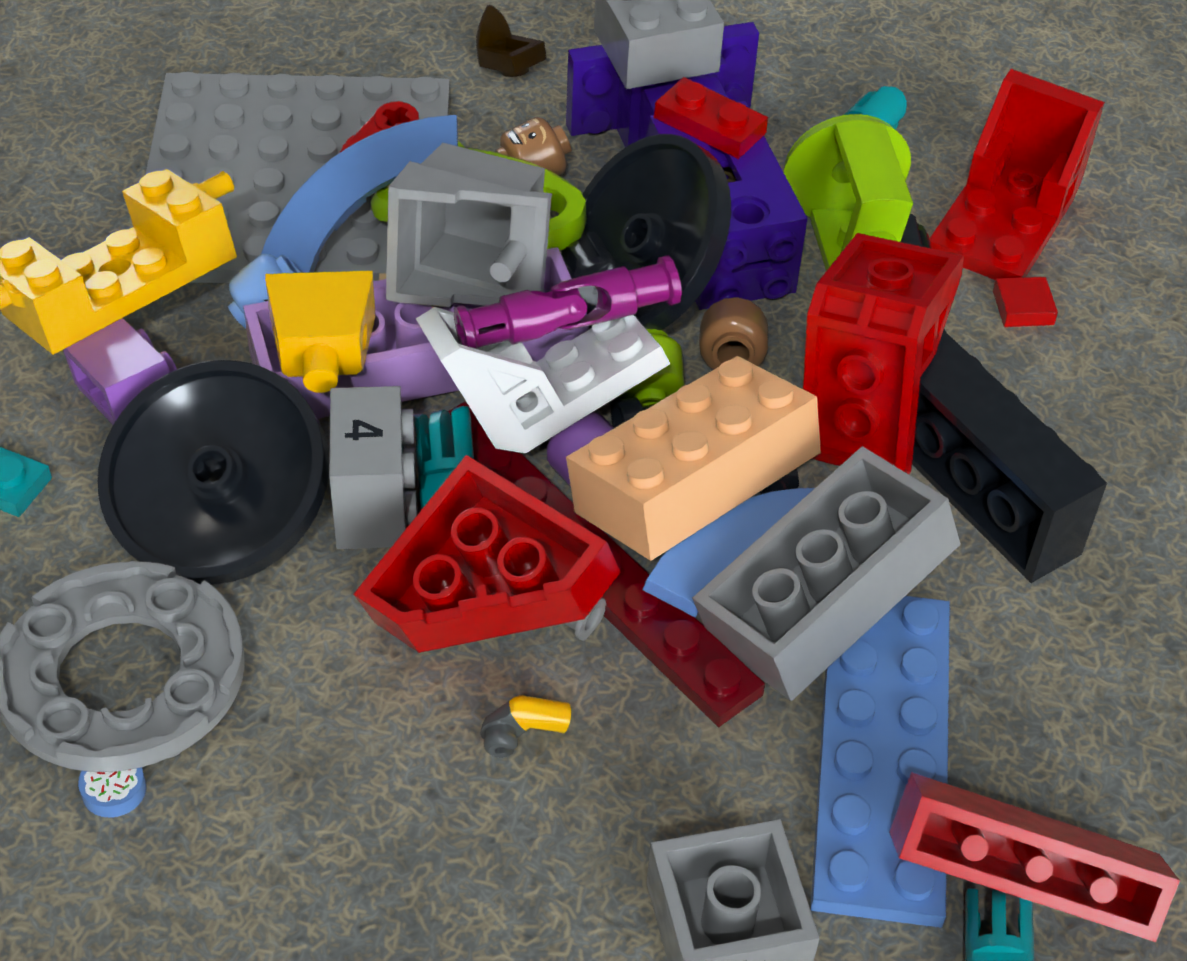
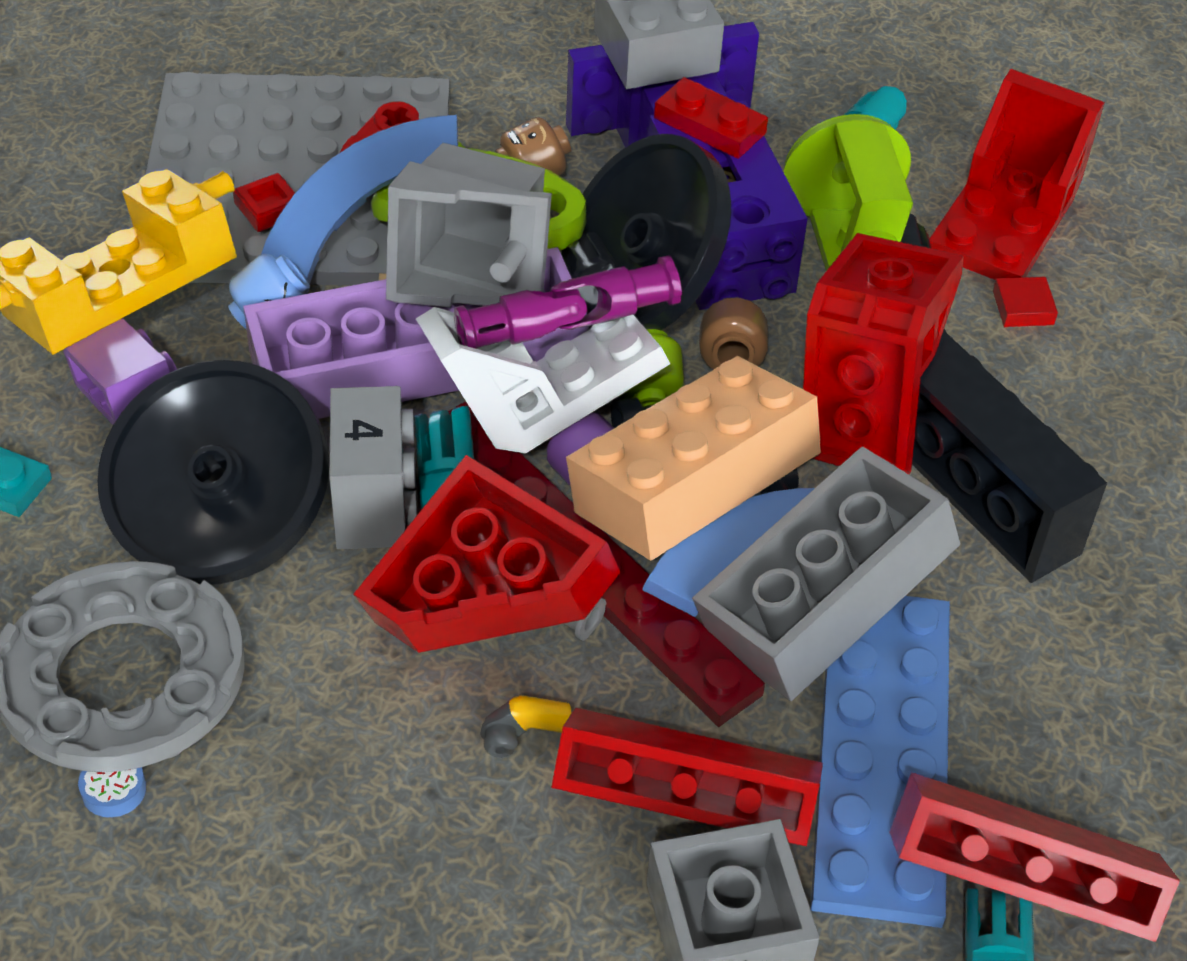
(263, 200): none -> red tile
(321, 324): yellow torso -> none
(503, 51): dark brown plate -> none
(685, 774): none -> red brick

